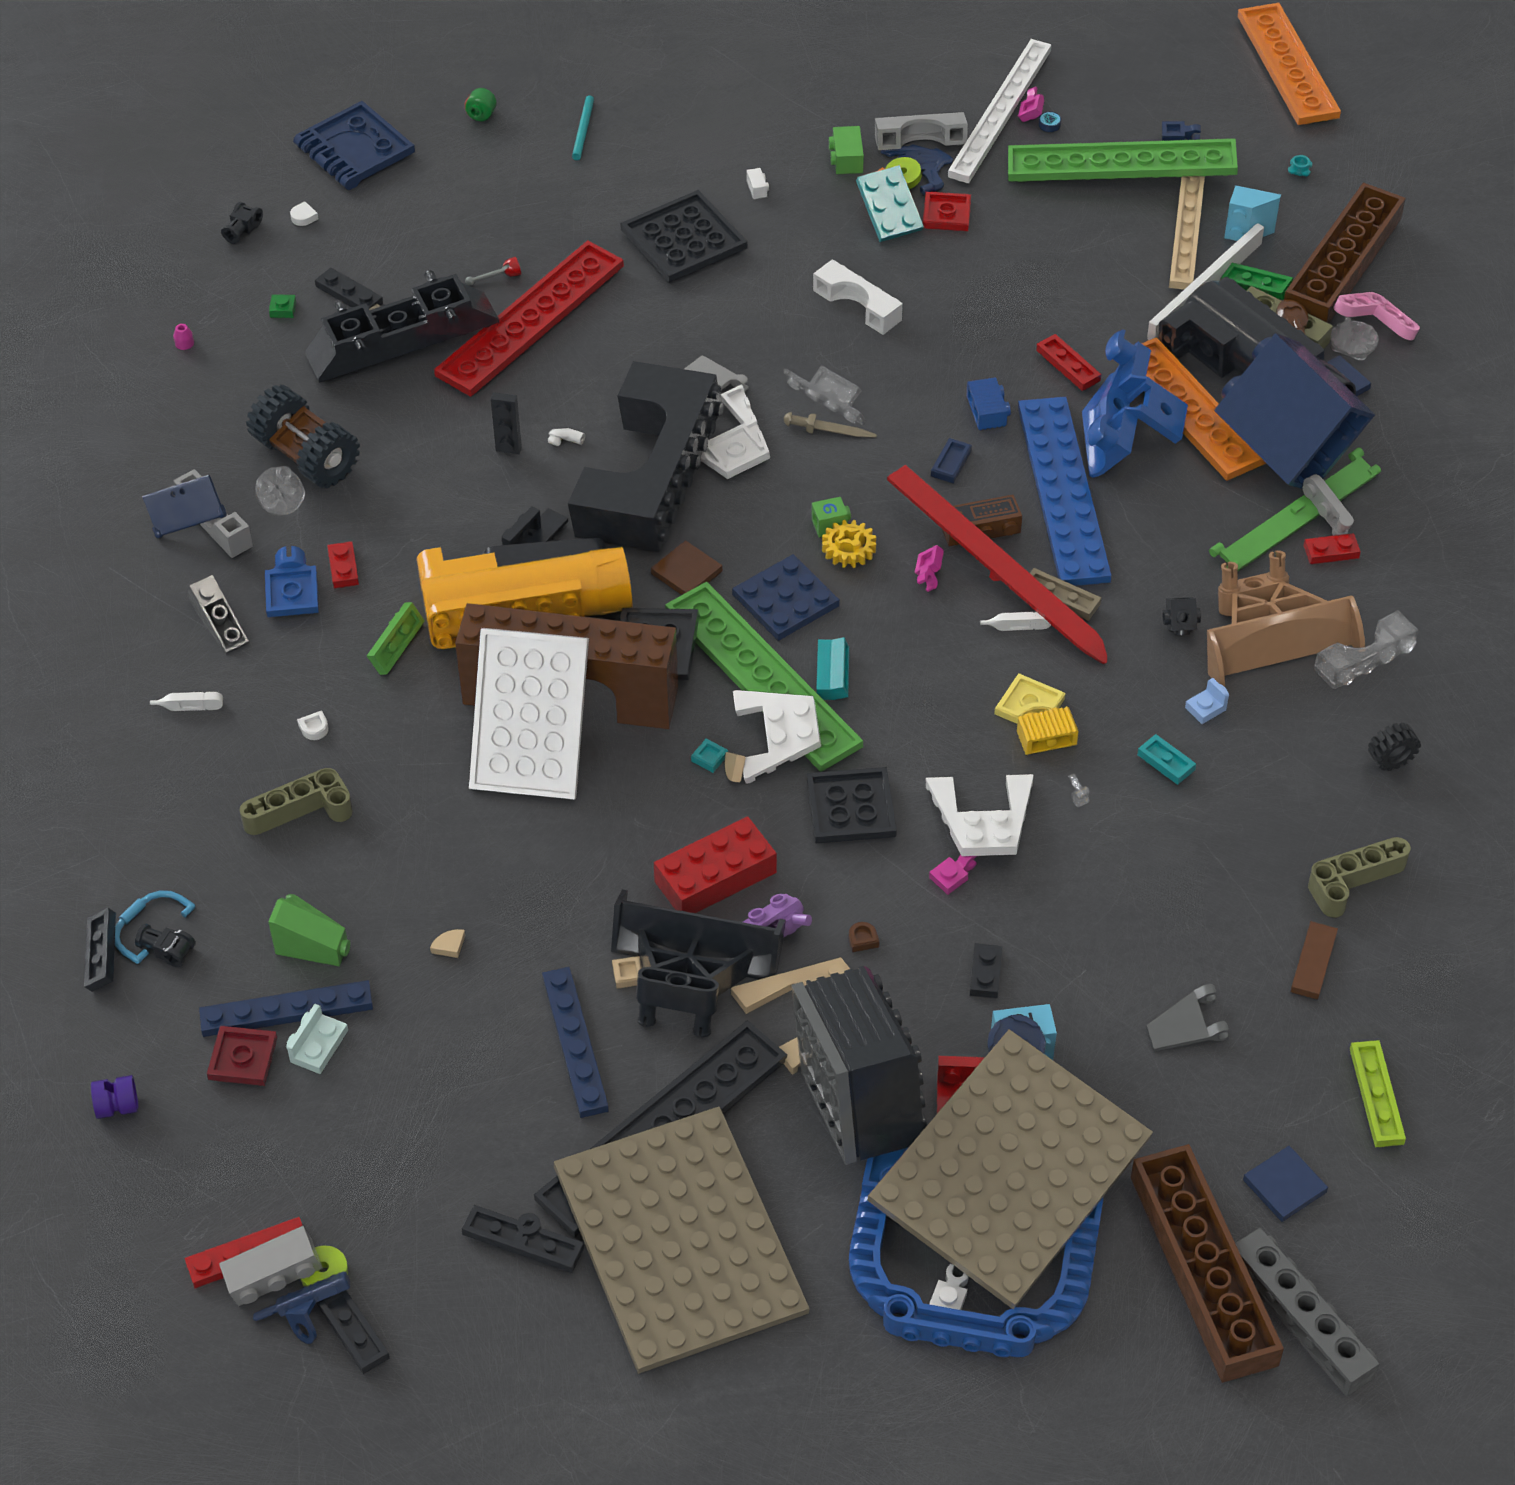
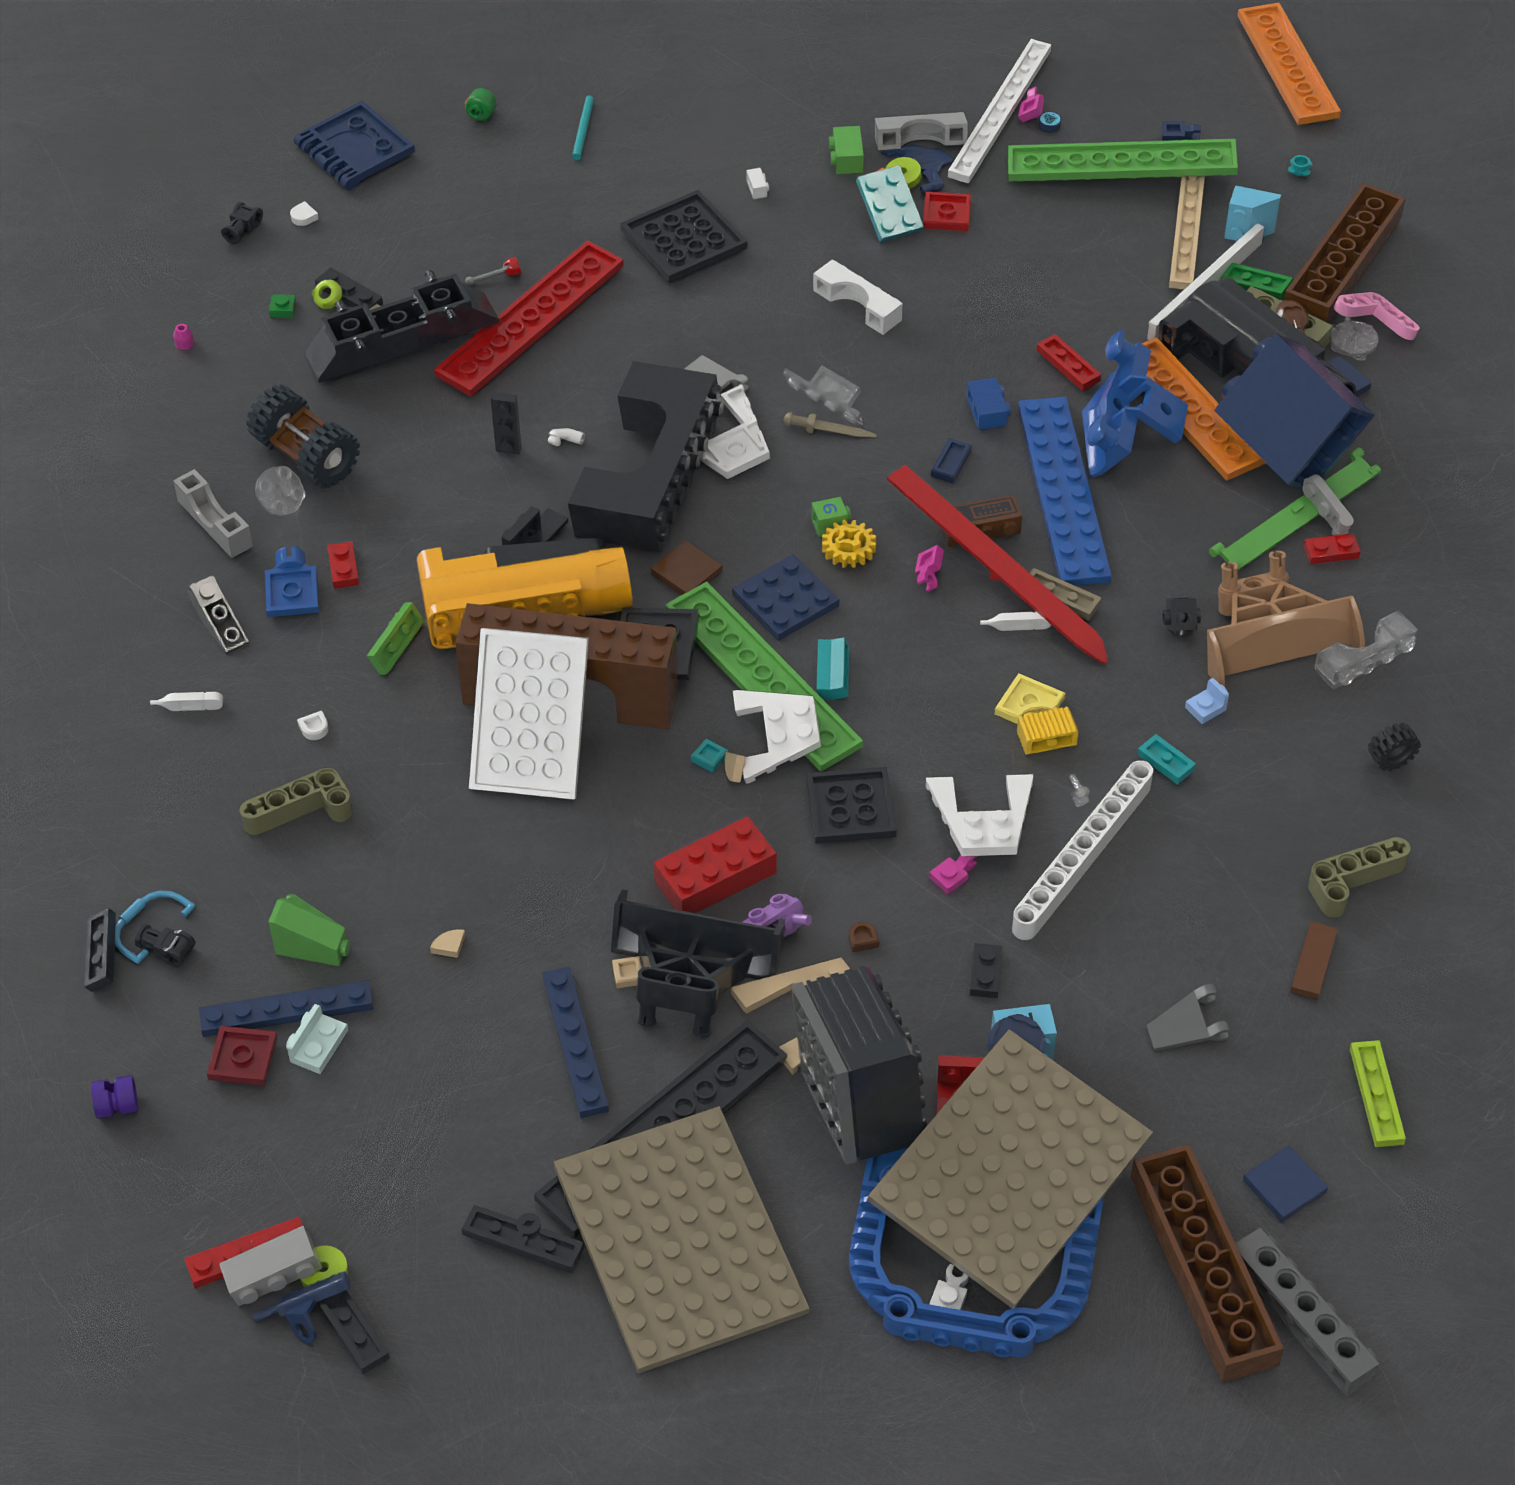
(192, 505): dark blue door -> none
(336, 294): none -> lime piece
(1082, 850): none -> white beam

